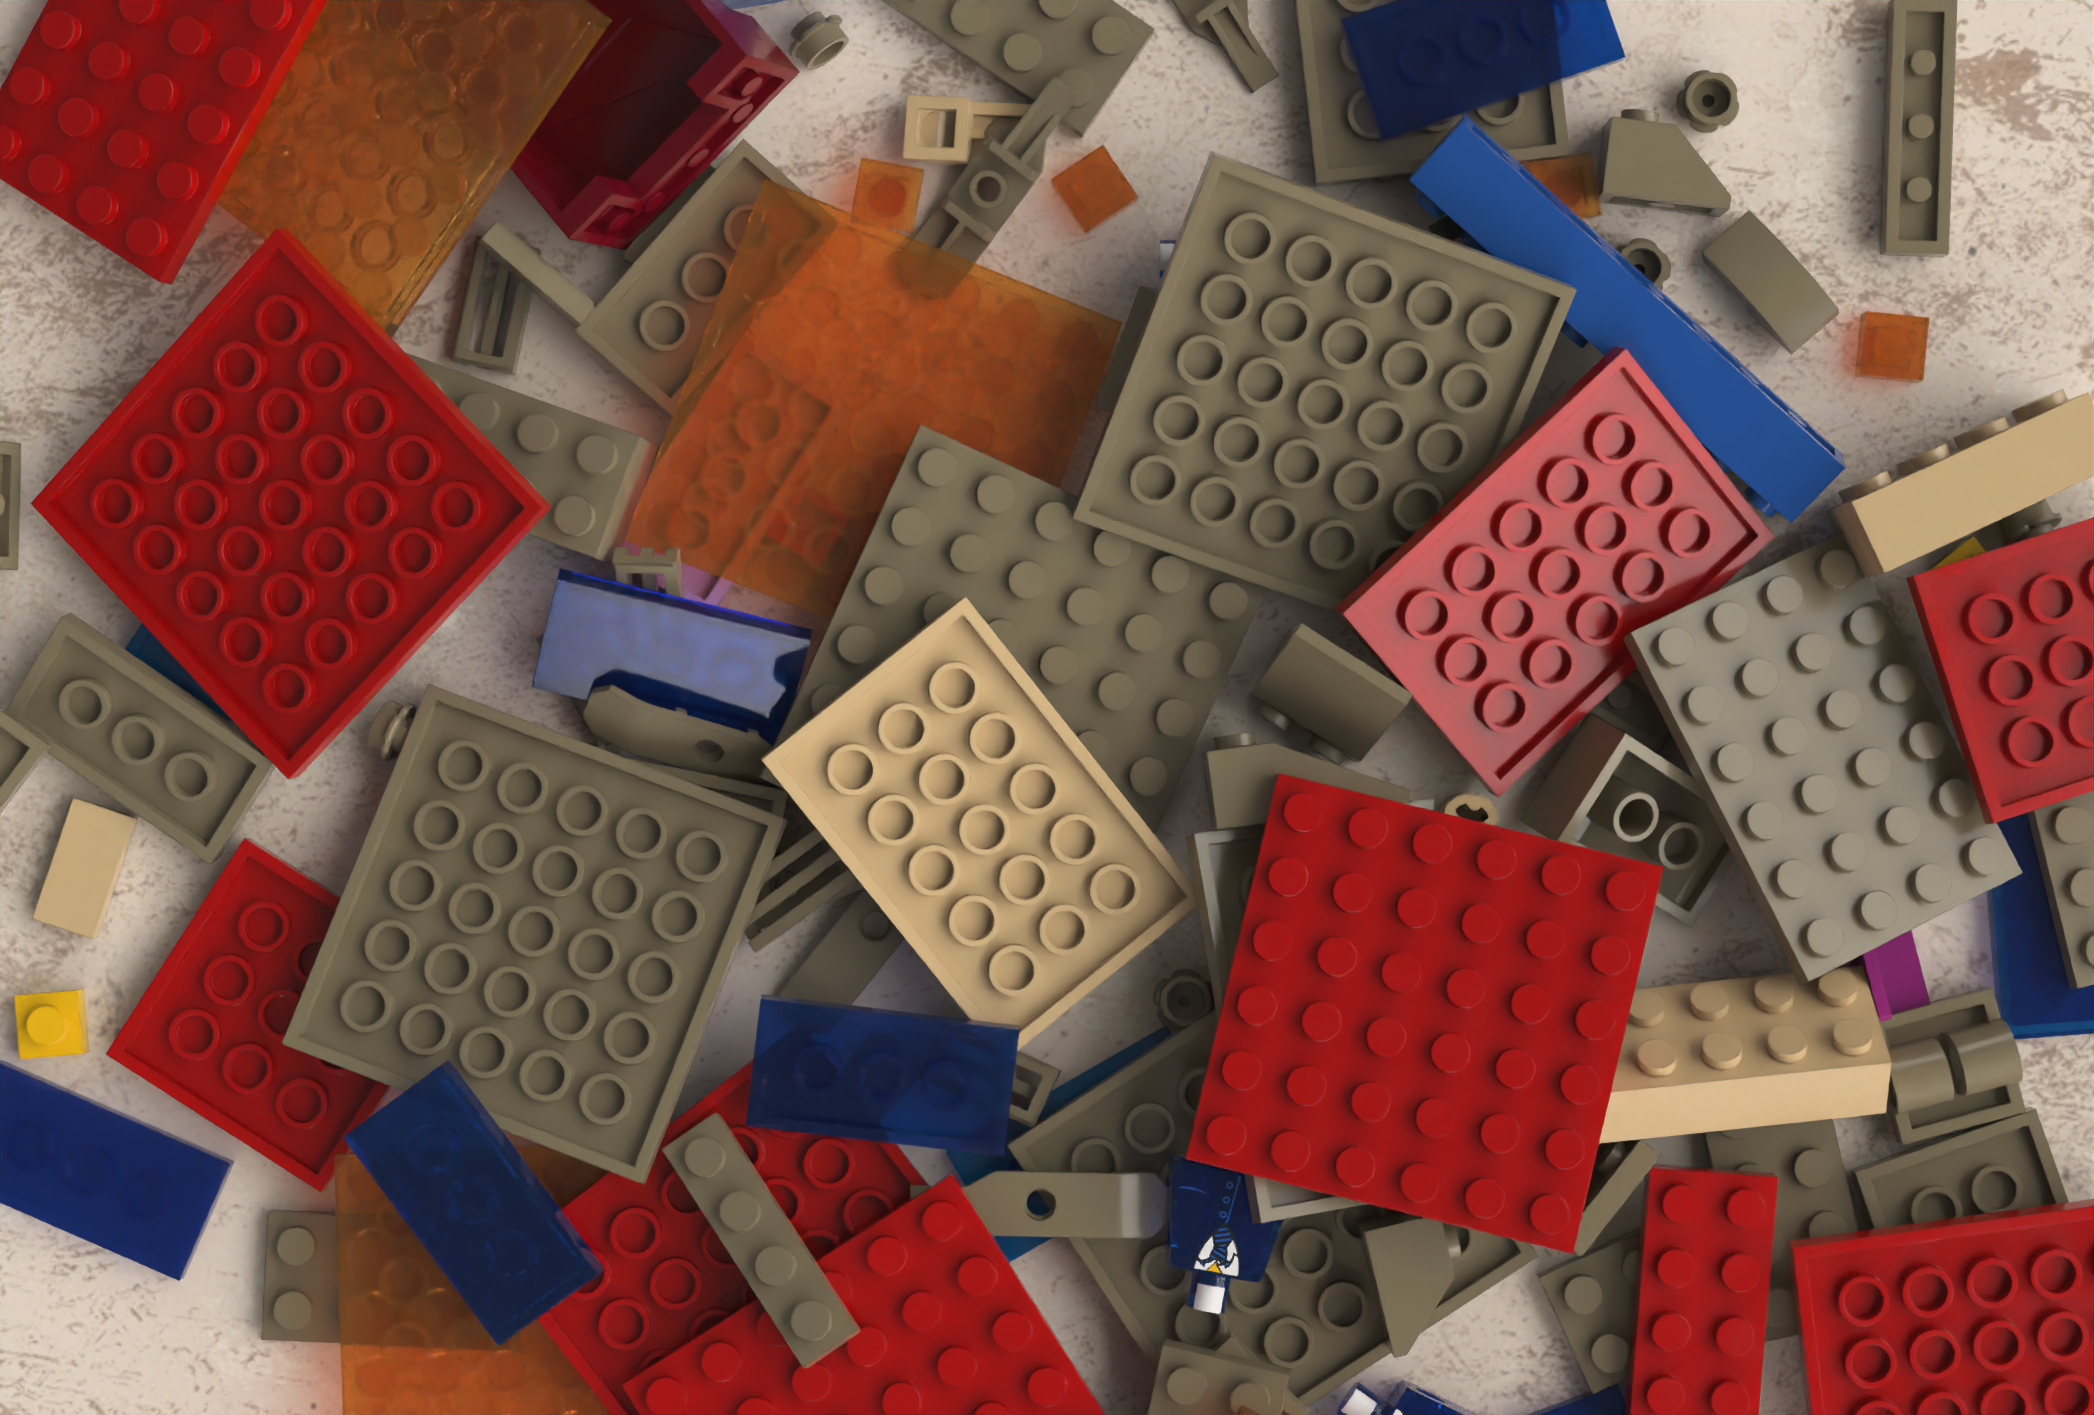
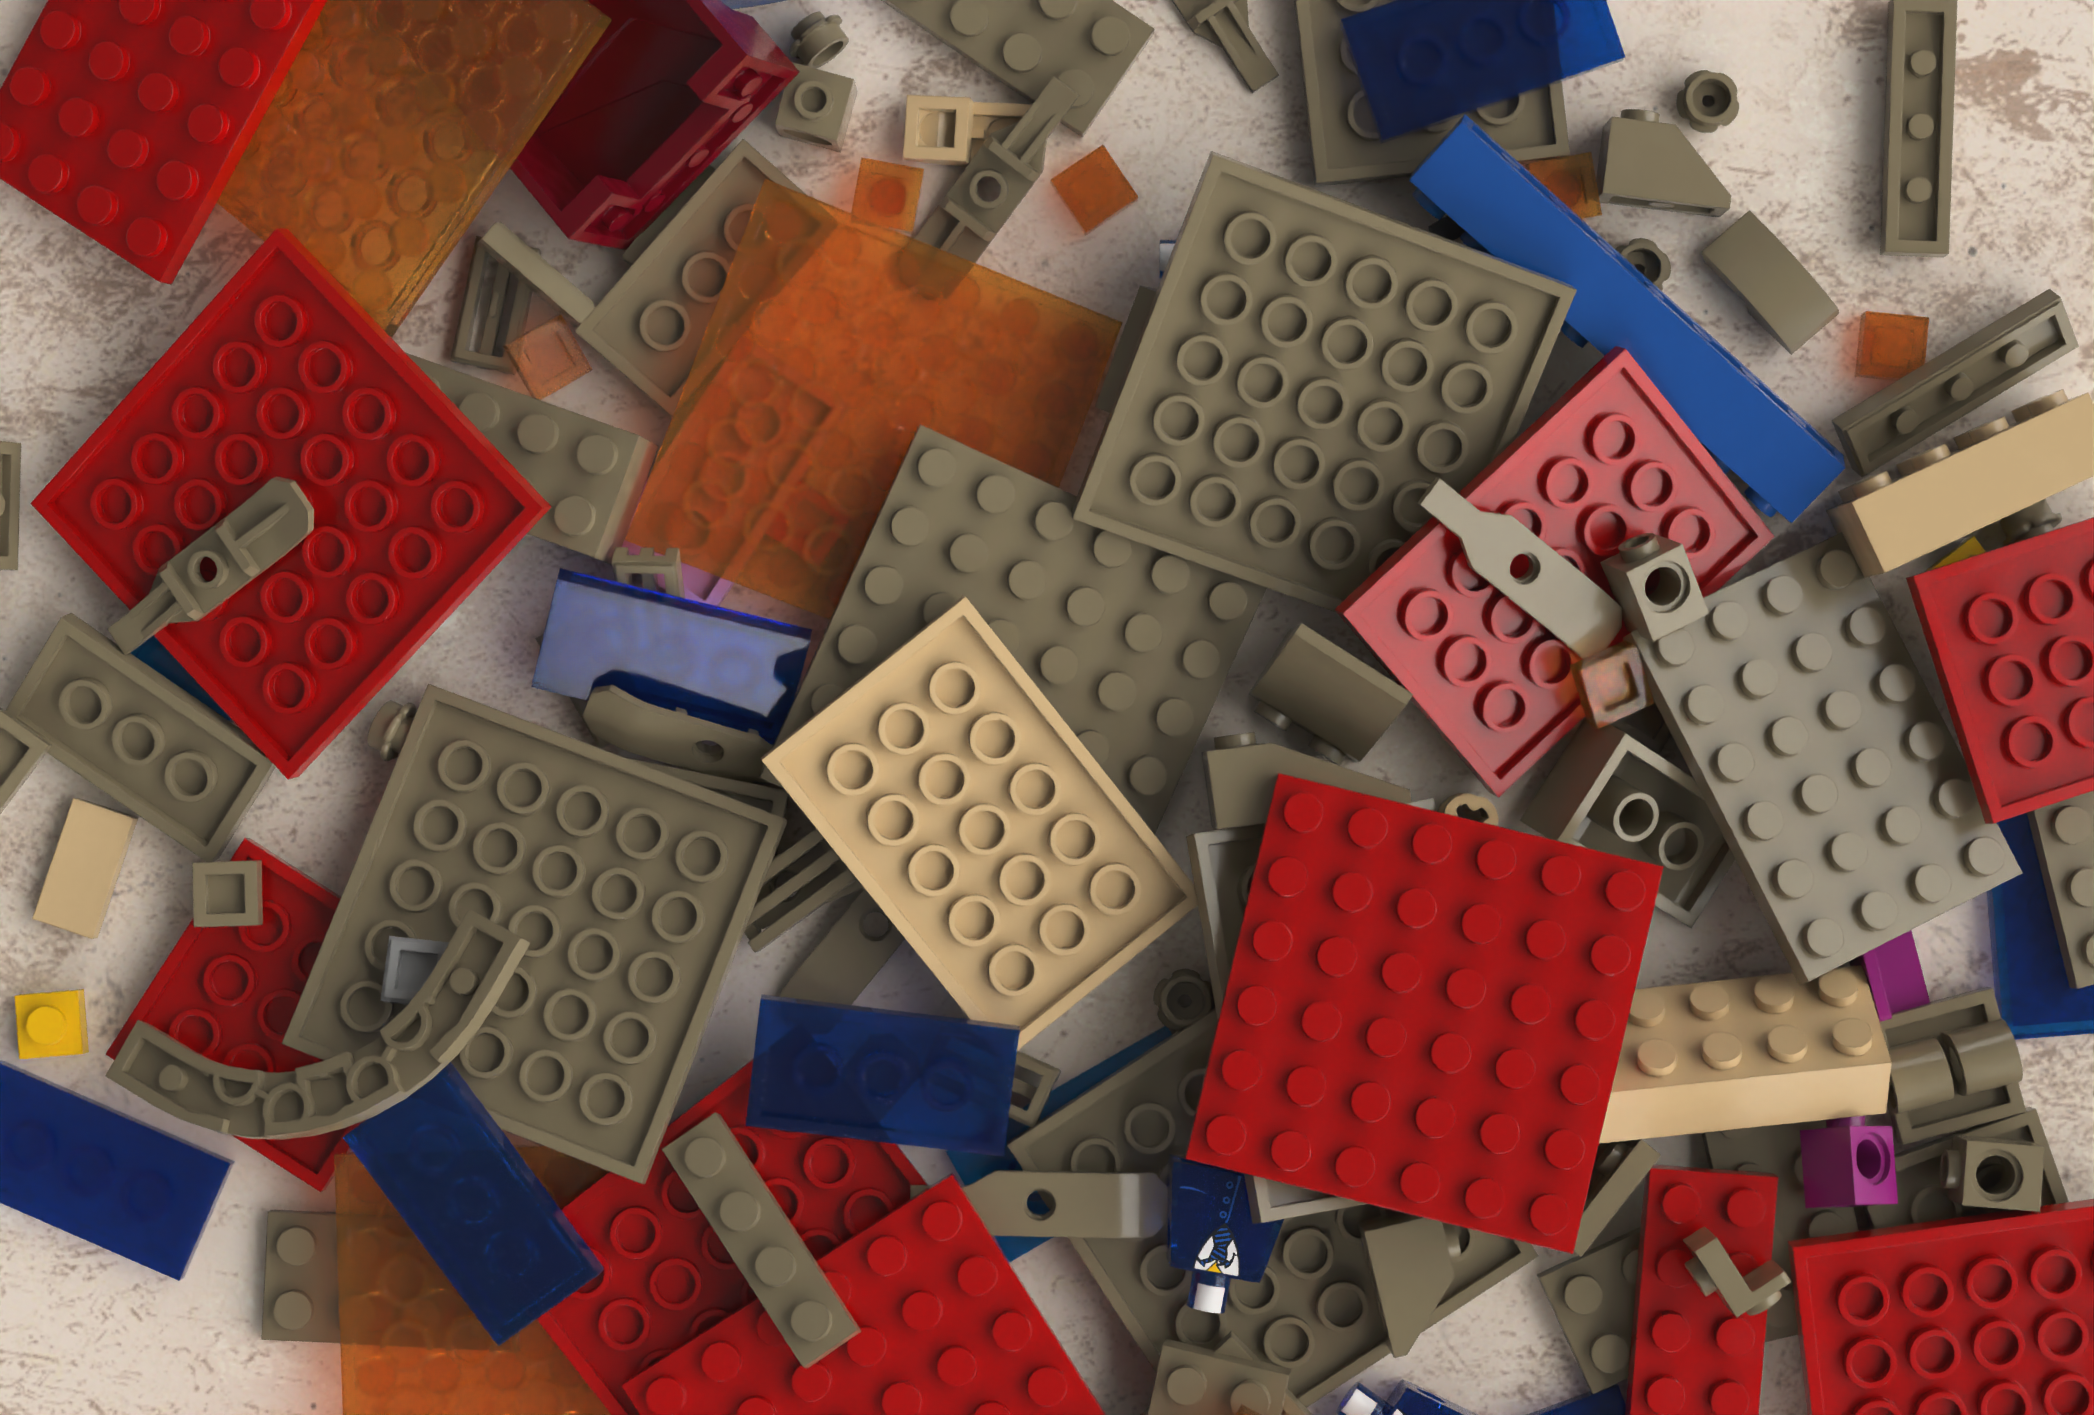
(227, 893): none -> dark tan plate
(239, 545): none -> dark tan piece
(343, 1087): none -> dark tan plate
(408, 967): none -> light grey tile
(547, 357): none -> clear orange tile
(816, 108): none -> dark tan brick
(1549, 590): none -> piece
(1611, 684): none -> clear orange plate
(1675, 599): none -> dark tan brick
(1715, 1272): none -> dark tan bracket
(1848, 1164): none -> magenta brick
(1955, 382): none -> dark tan tile
(2020, 1180): none -> dark tan brick

